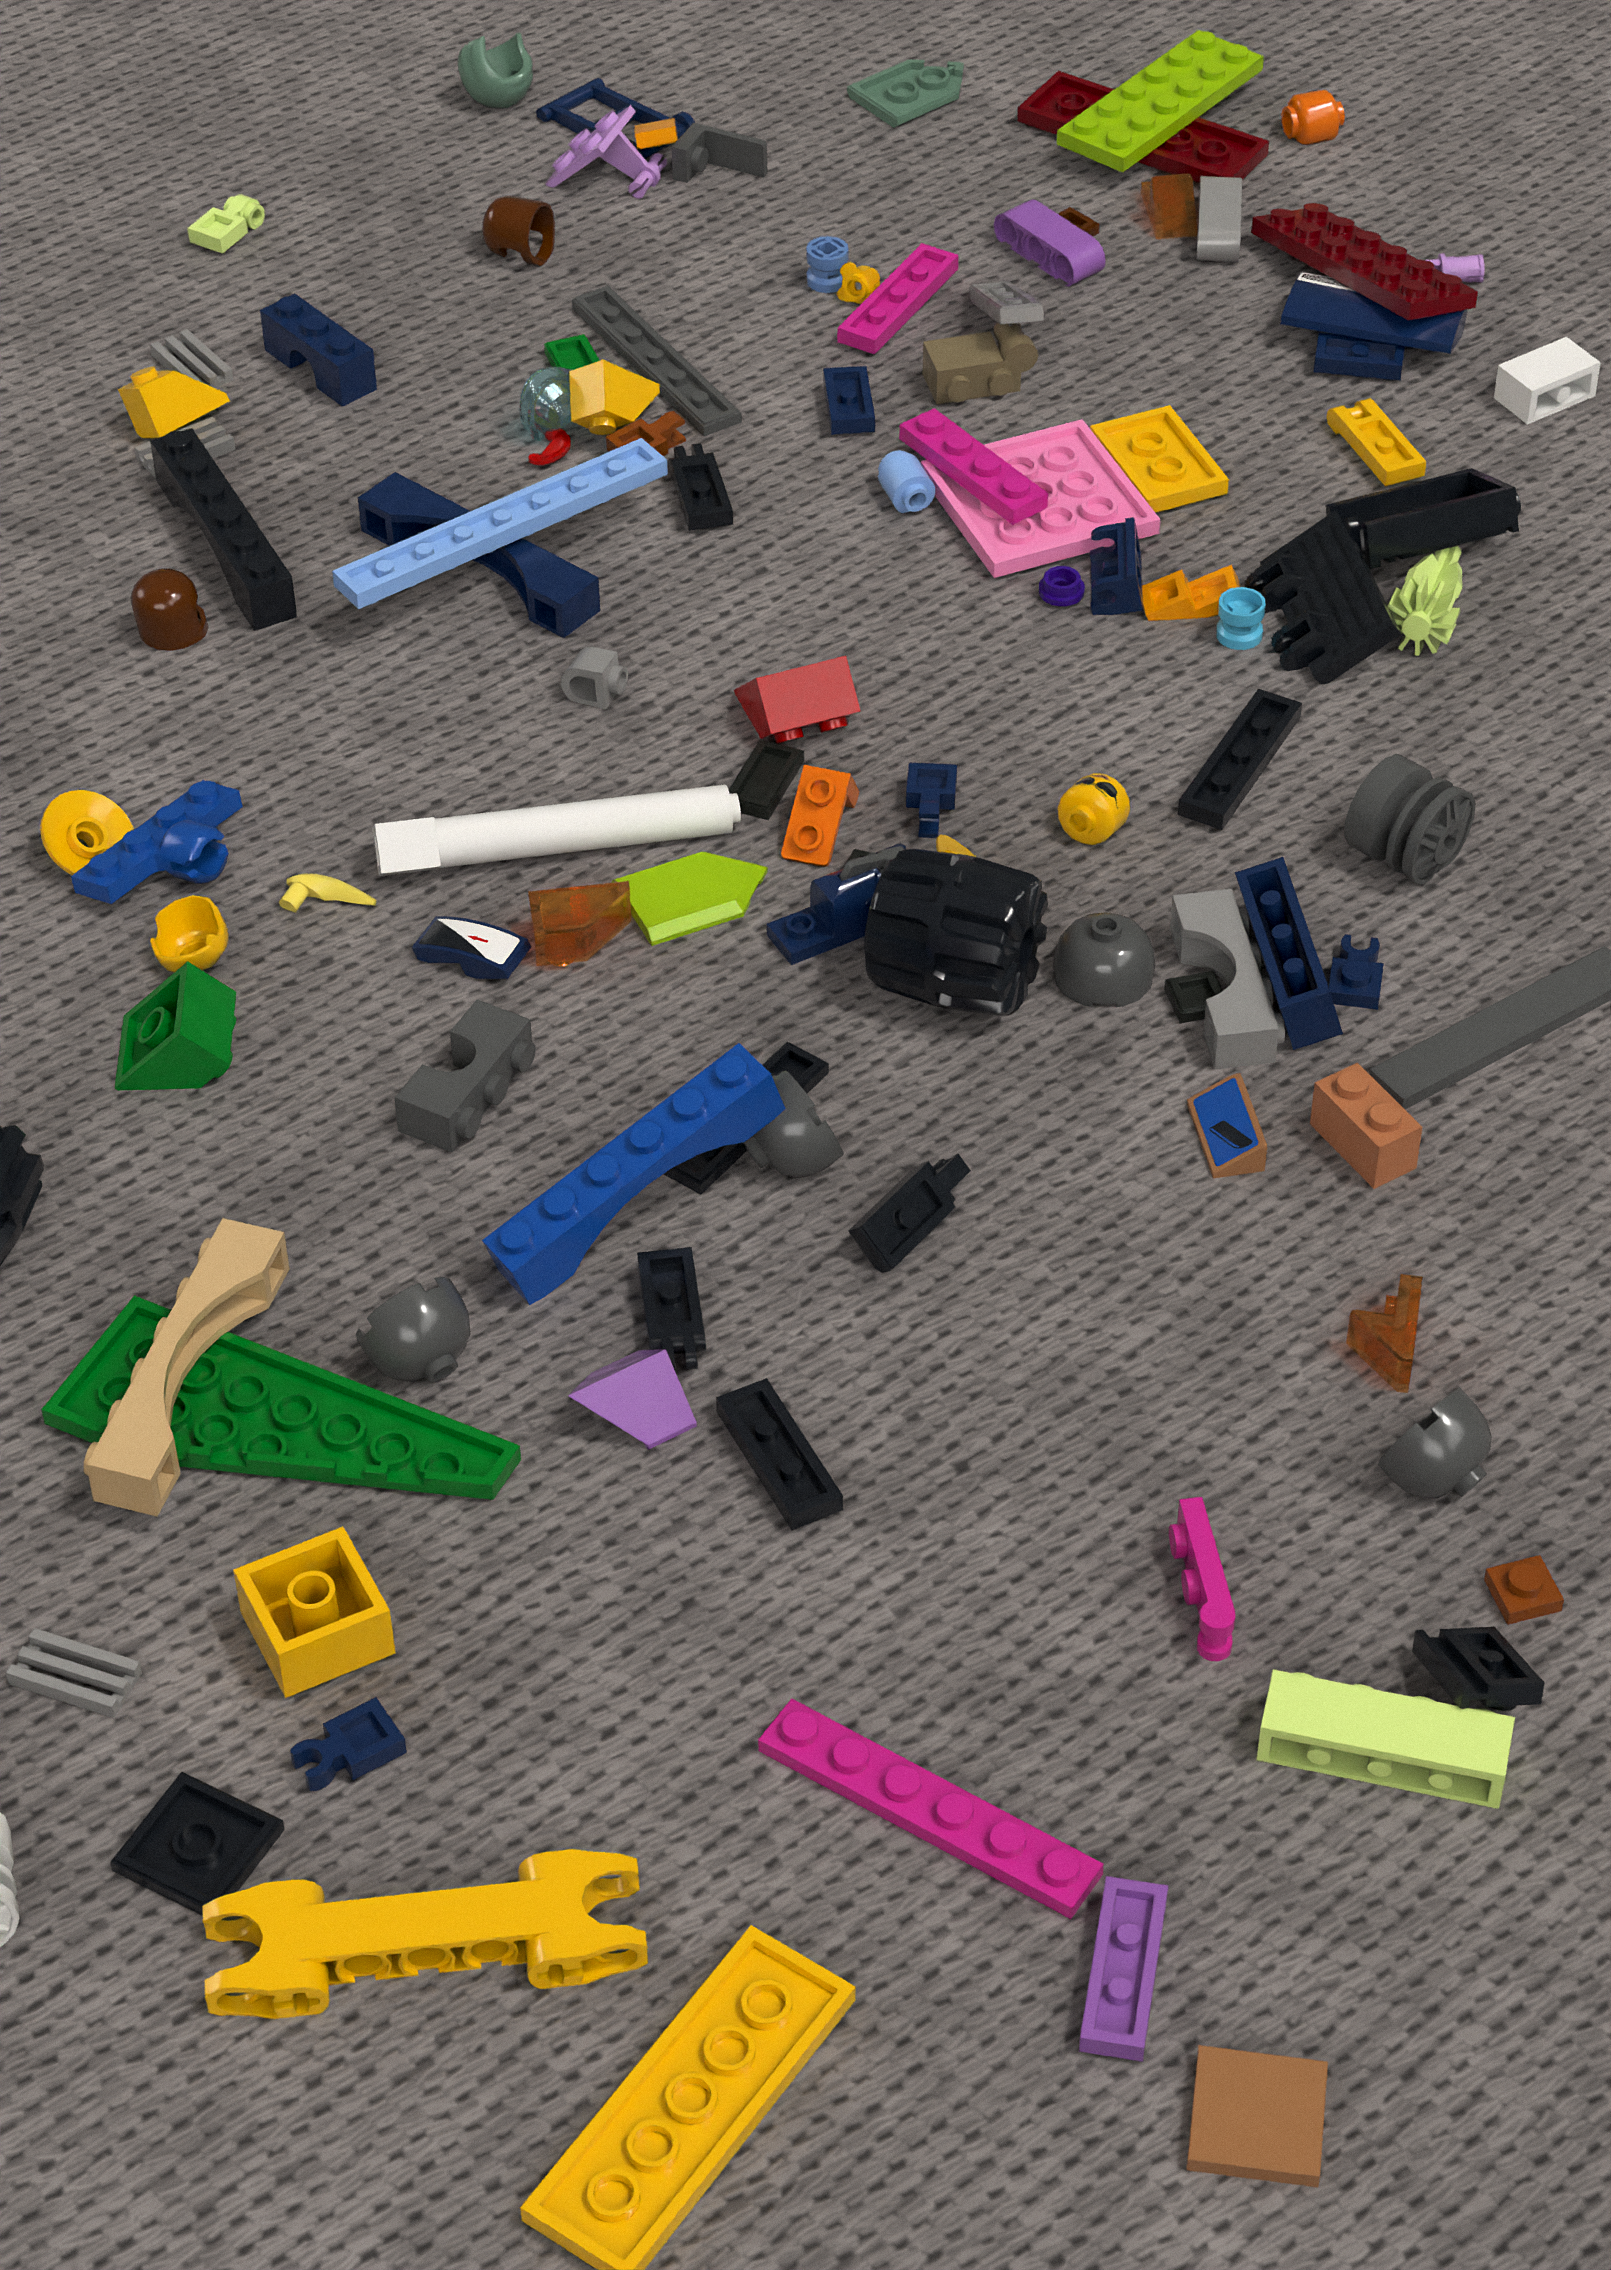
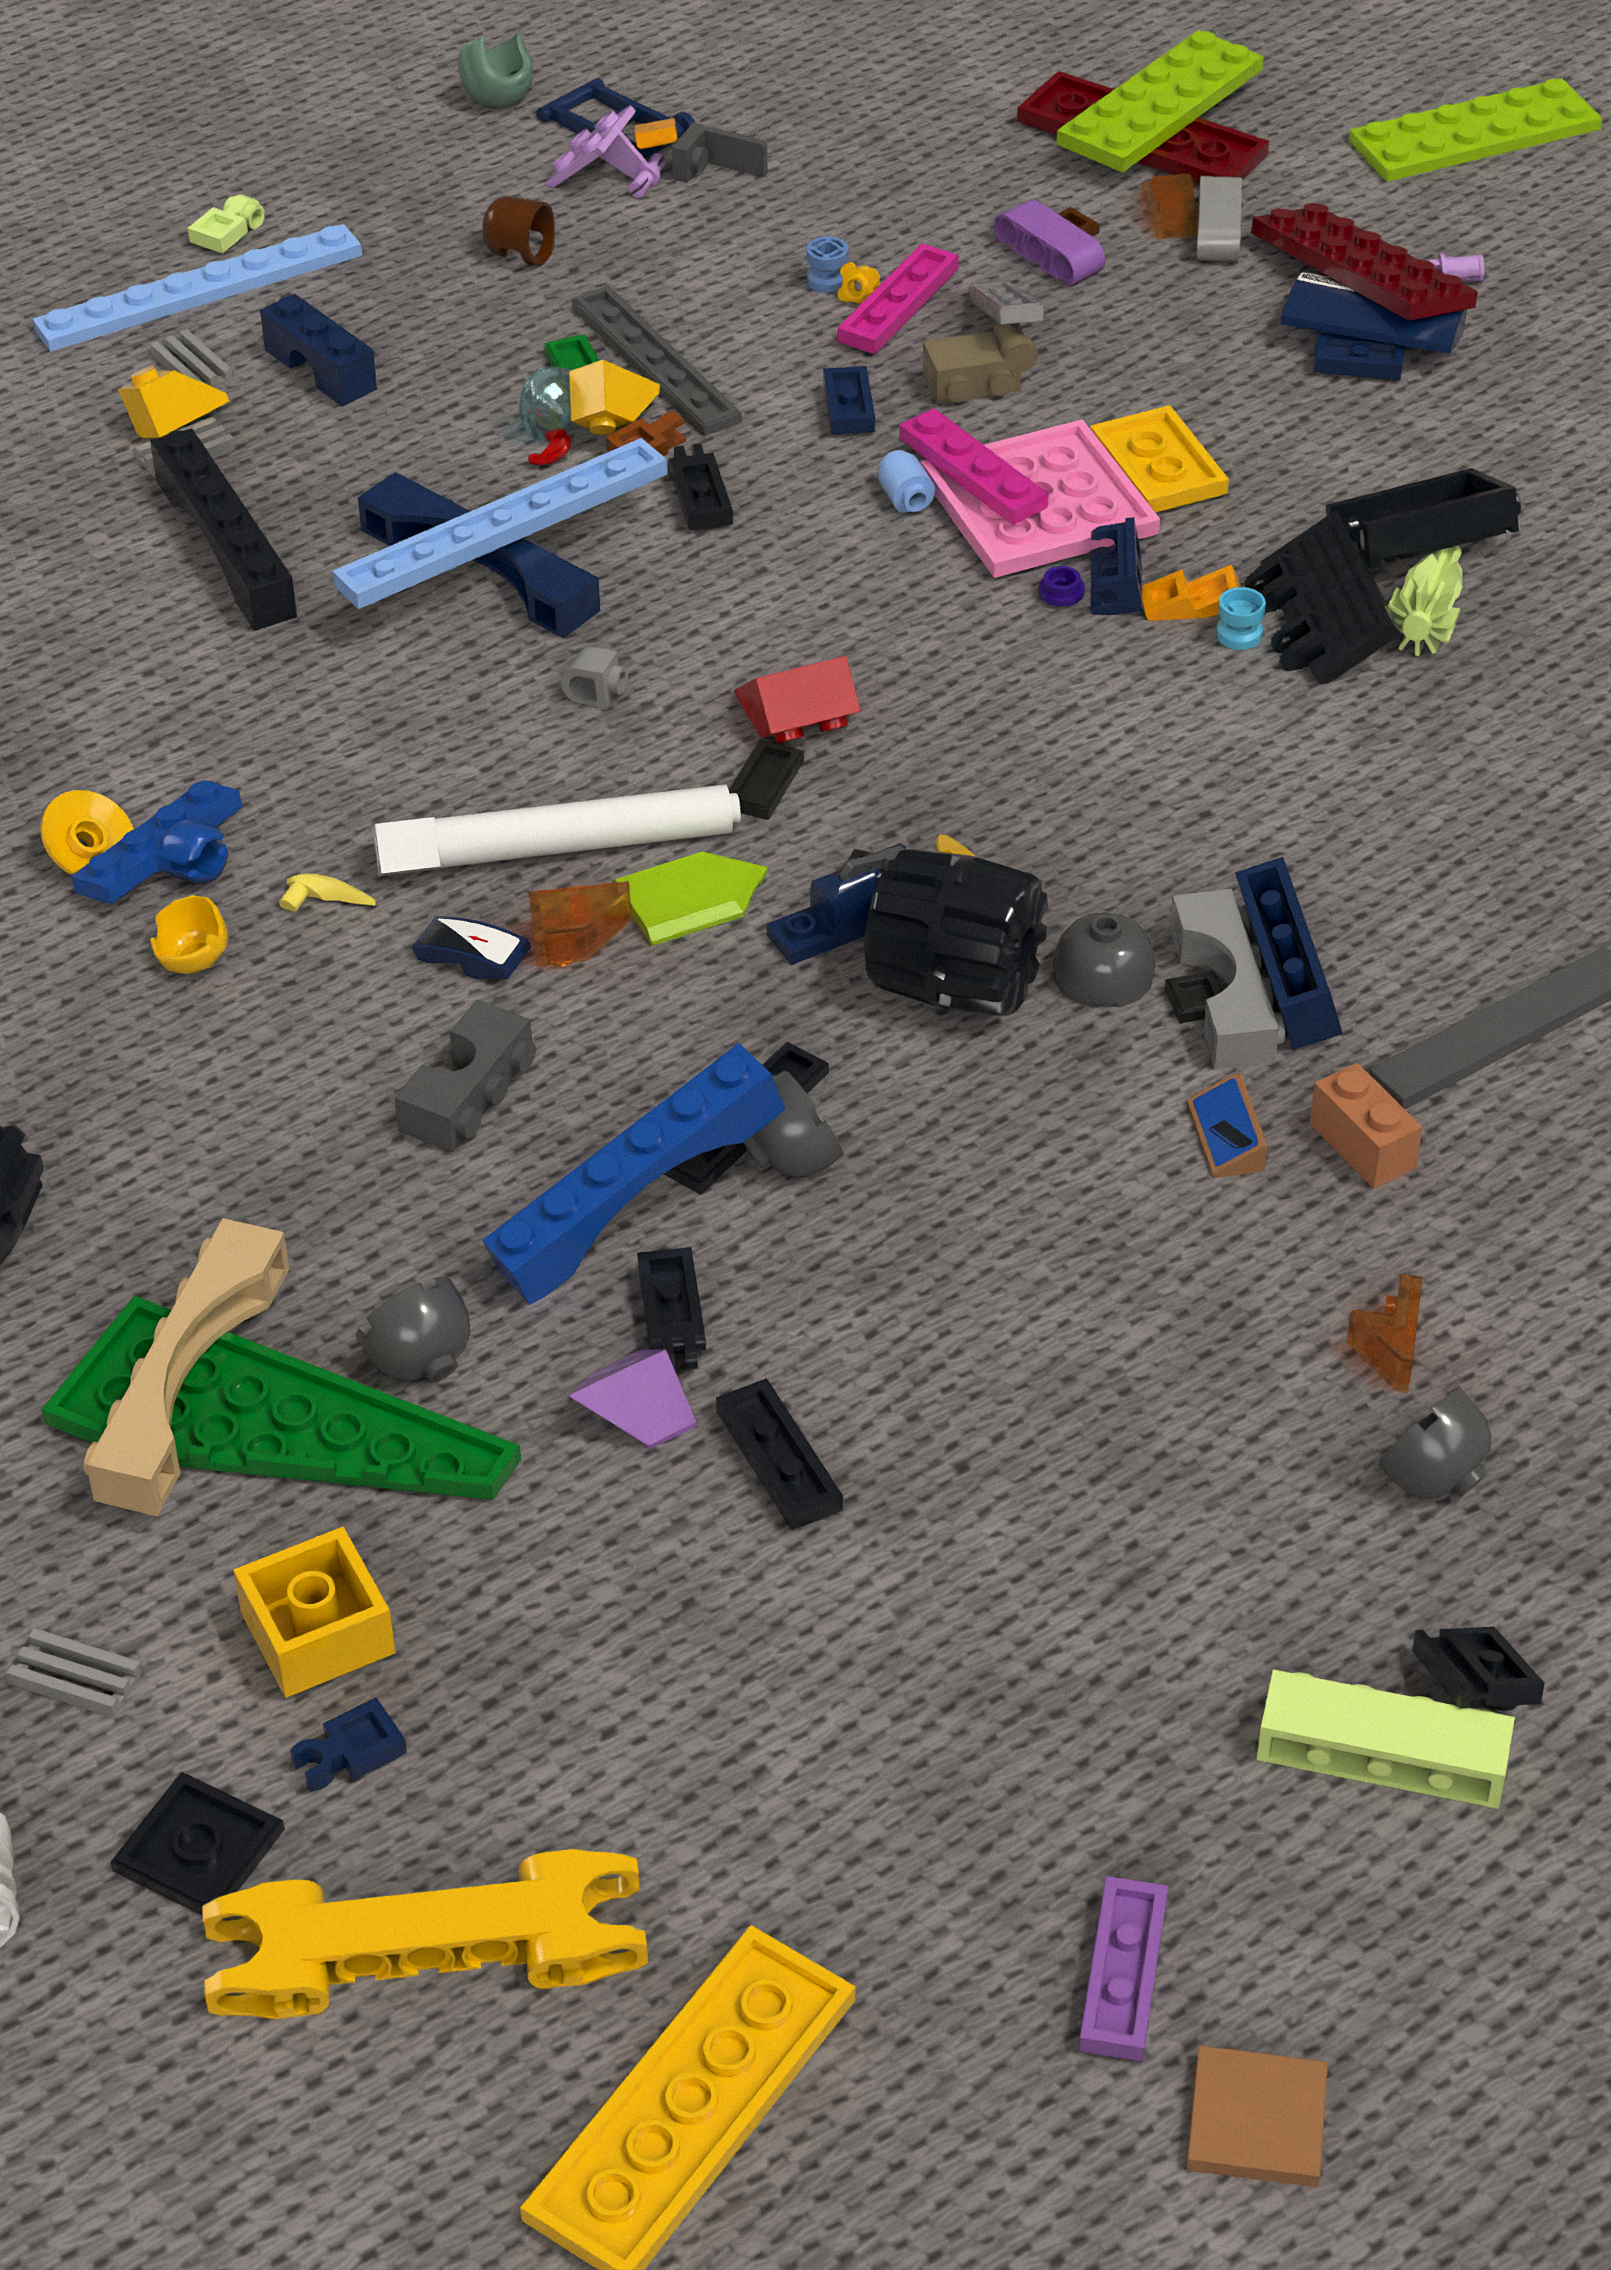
(168, 610): reddish brown helmet -> none
(178, 1034): green slope -> none
(196, 287): none -> light blue plate
(818, 814): orange bracket -> none
(908, 90): sand green tile -> none
(908, 1212): black hinge -> none
(931, 789): dark blue plate -> none
(931, 1808): dark pink plate -> none
(1096, 805): yellow head -> none
(1203, 1579): dark pink plate -> none
(1239, 759): black plate -> none
(1312, 117): orange head -> none
(1356, 975): dark blue plate -> none
(1377, 442): yellow plate -> none
(1409, 818): dark grey wheel -> none
(1474, 129): none -> lime plate
(1523, 1589): dark orange plate -> none
(1547, 380): white brick -> none

